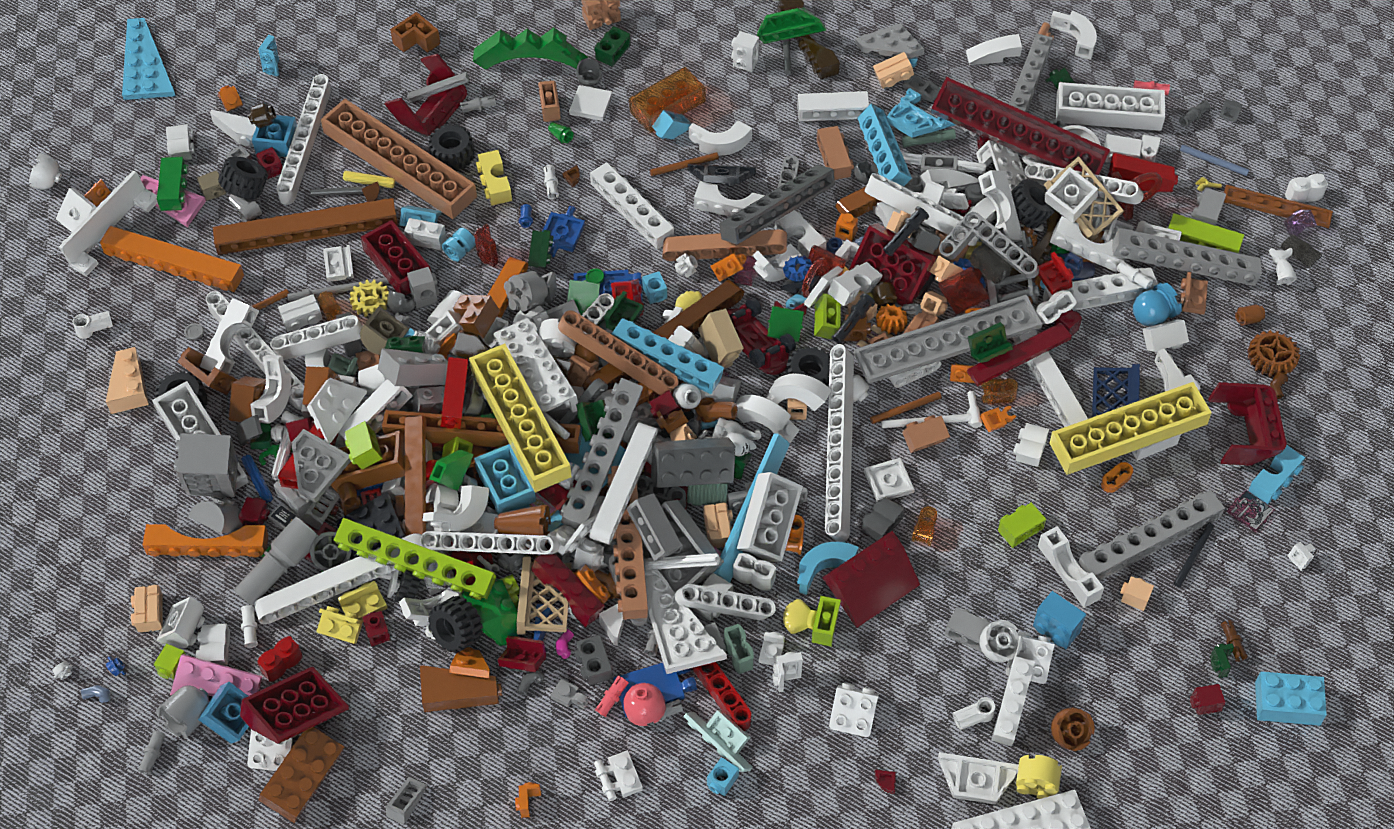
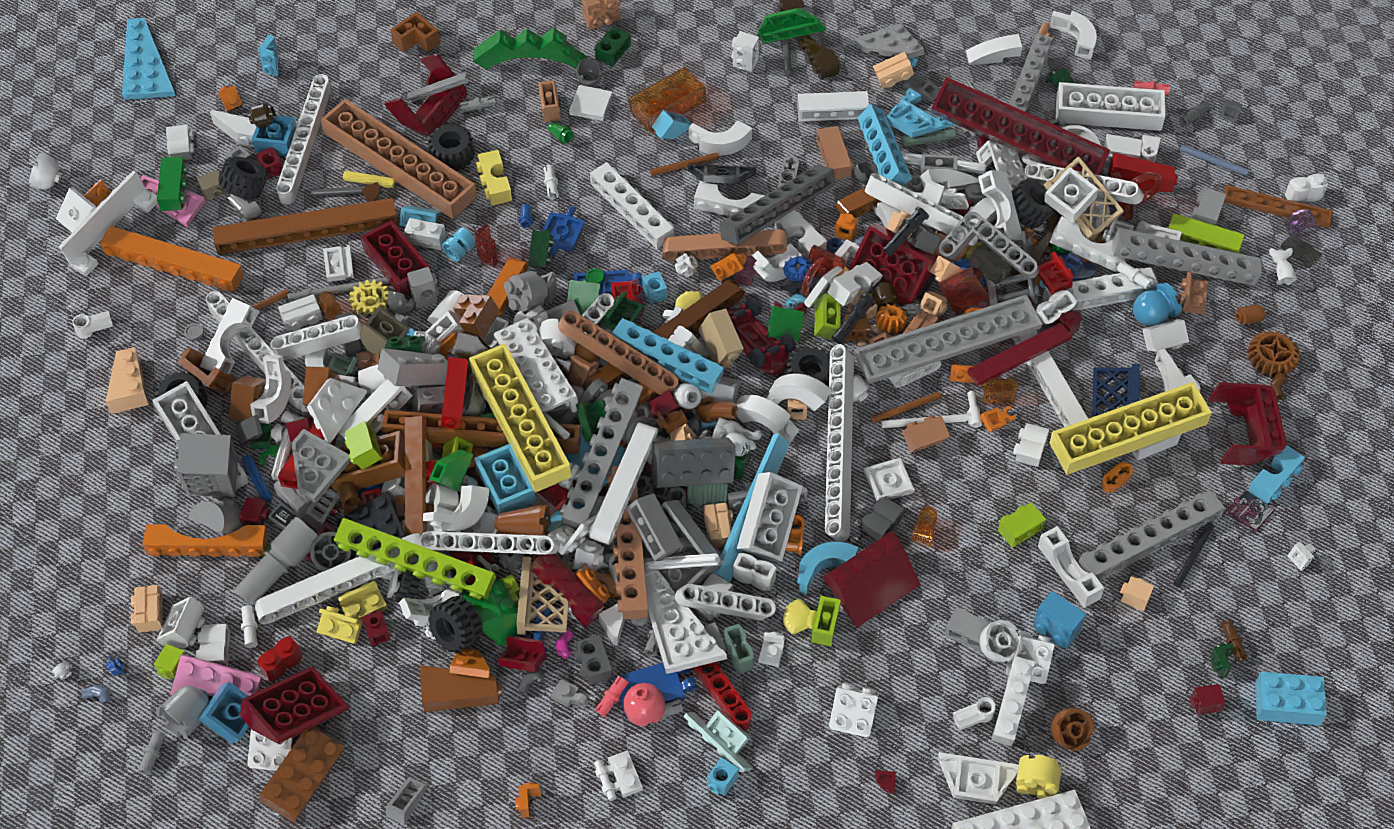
(572, 176): reddish brown tile -> none
(787, 668): white bracket -> none
(989, 343): dark green bracket -> none
(1203, 183): light yellow hand -> none

